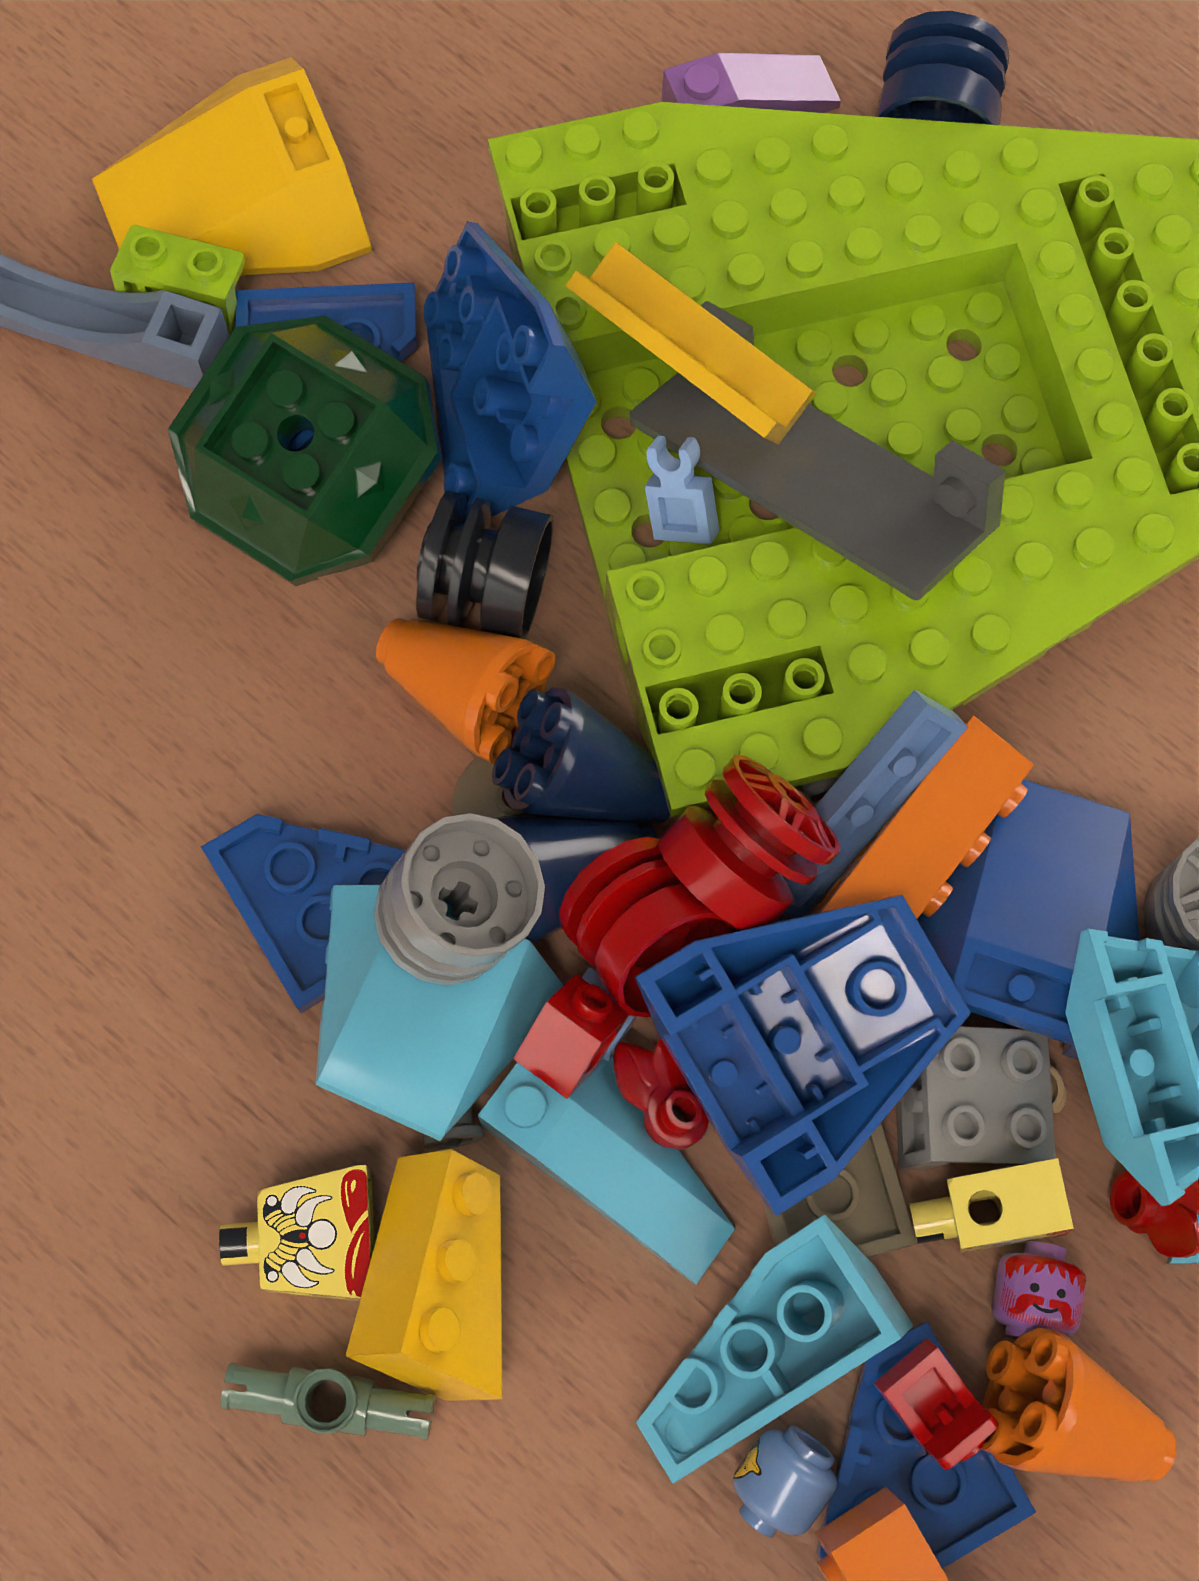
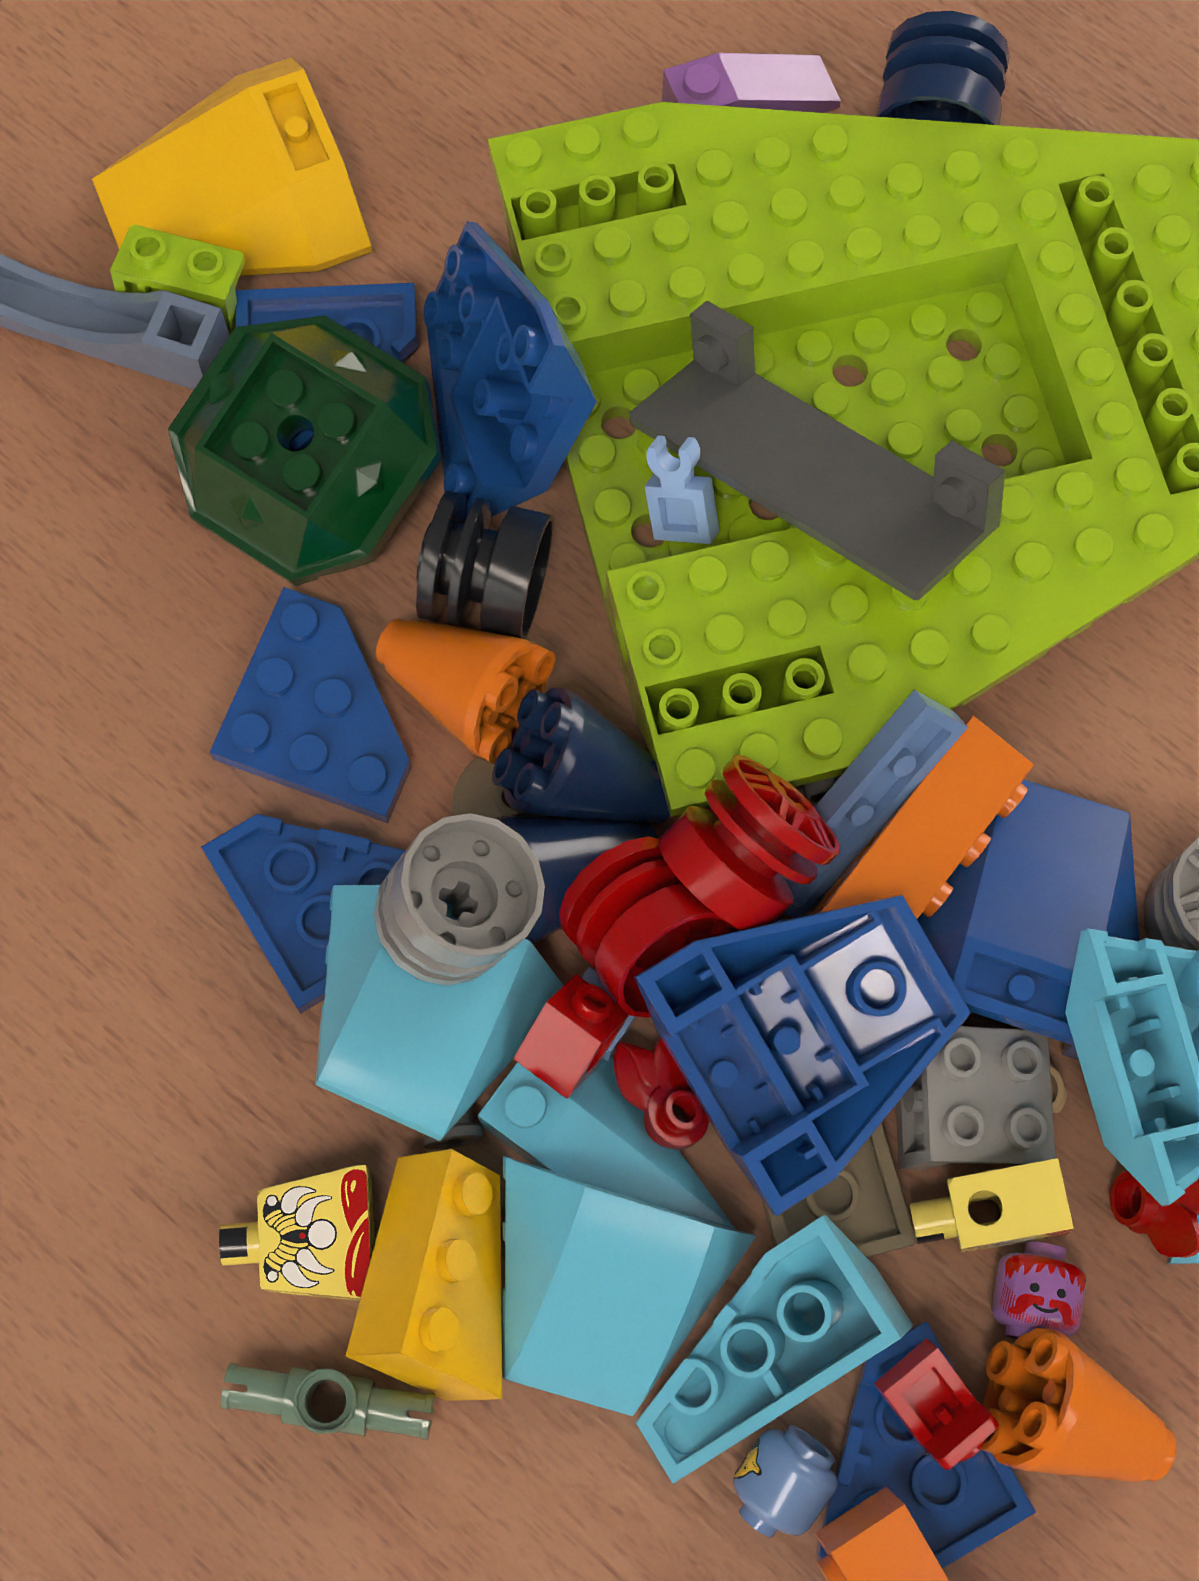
(314, 713): none -> blue plate
(602, 1286): none -> medium azure wedge
(694, 343): yellow fence -> none

